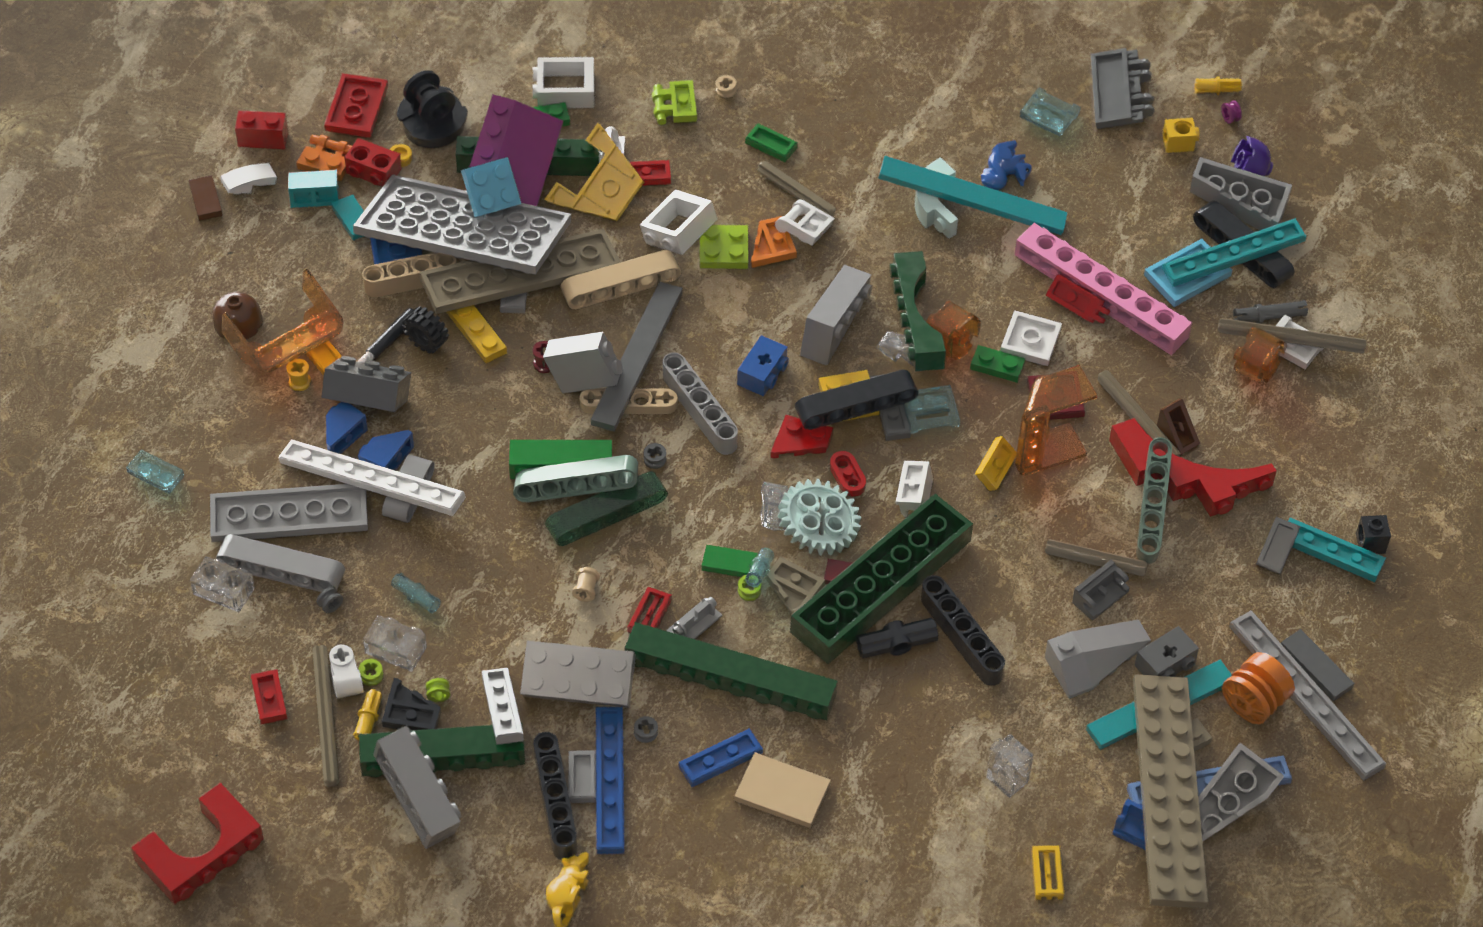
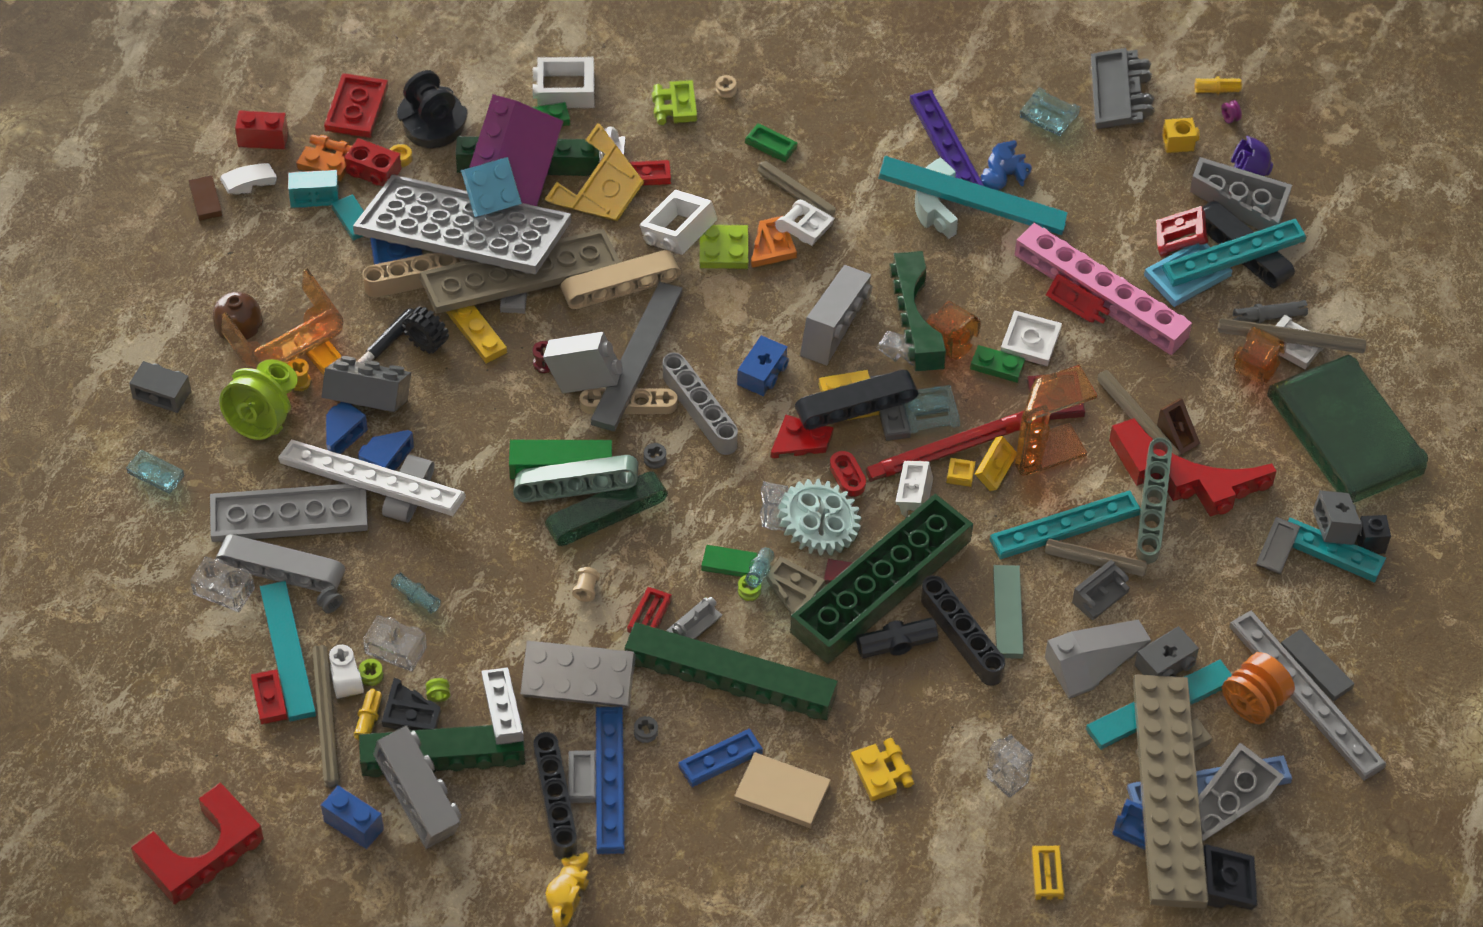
(160, 386): none -> dark grey brick
(258, 399): none -> lime piece
(287, 651): none -> teal tile
(352, 817): none -> blue brick
(874, 773): none -> yellow plate
(943, 135): none -> dark purple tile
(946, 446): none -> red piece
(960, 472): none -> yellow tile
(1008, 610): none -> sand green tile
(1065, 524): none -> teal tile
(1178, 226): none -> red plate
(1229, 878): none -> black plate
(1337, 517): none -> dark grey brick
(1348, 428): none -> clear green windscreen

